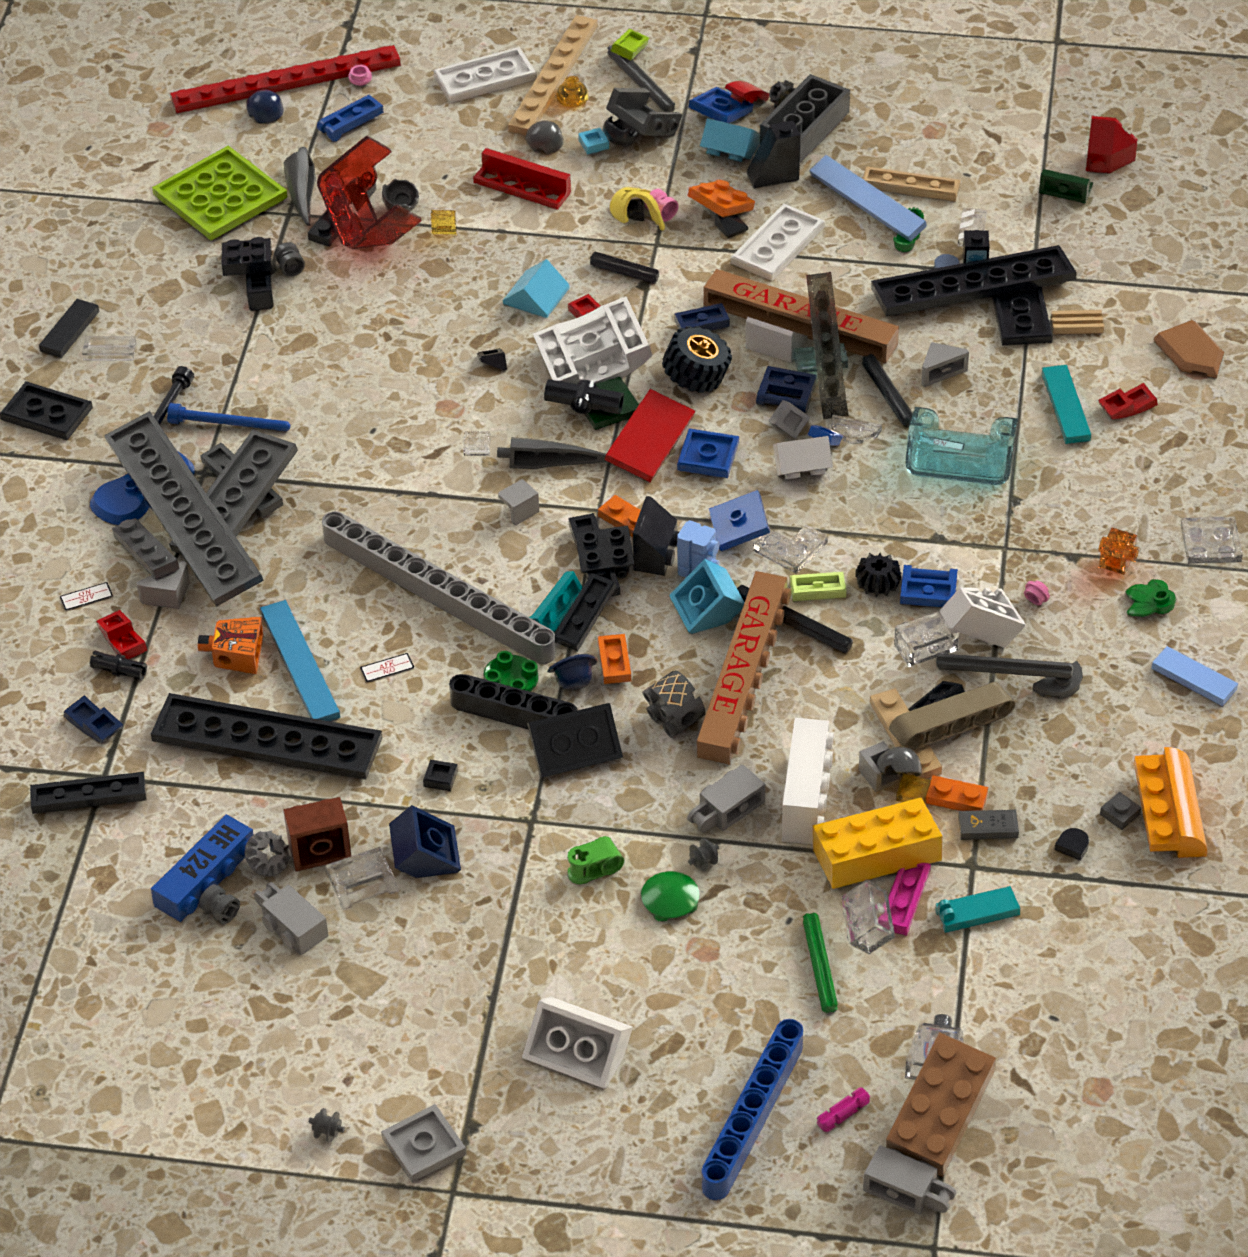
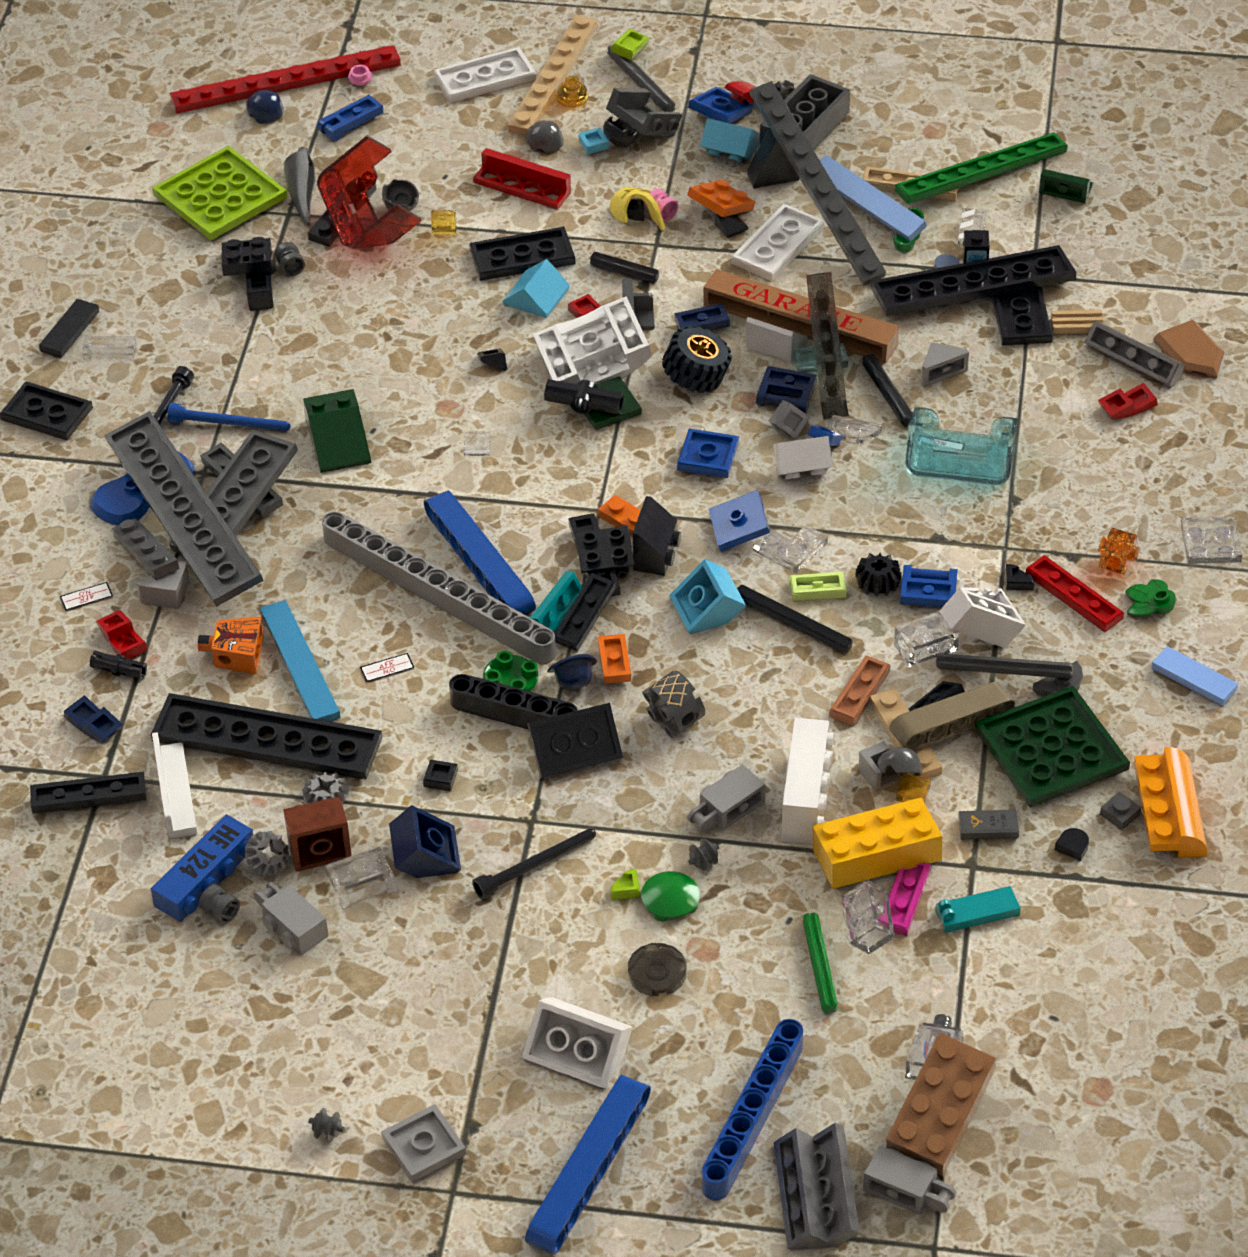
(175, 789): none -> white panel
(336, 430): none -> dark green slope
(337, 787): none -> light grey gear
(478, 552): none -> blue beam
(486, 885): none -> black piece
(520, 252): none -> black tile
(521, 500): light grey panel -> none
(538, 454): dark grey piece -> none
(587, 1164): none -> blue beam
(595, 858): bright green piece -> none
(626, 886): none -> lime tile
(641, 305): none -> dark grey panel
(650, 435): red tile -> none
(657, 969): none -> clear smoke tile
(694, 546): light blue brick -> none
(743, 668): medium nougat brick -> none
(816, 1188): none -> flat silver slope
(818, 183): none -> dark grey plate
(843, 1109): dark pink axle -> none
(857, 692): none -> nougat tile
(956, 794): orange plate -> none
(980, 168): none -> green tile
(1018, 579): none -> black tile
(1036, 592): bright pink plate -> none
(1052, 746): none -> dark green plate
(1066, 404): teal tile -> none
(1075, 593): none -> red tile
(1109, 146): red slope -> none
(1134, 353): none -> light grey brick

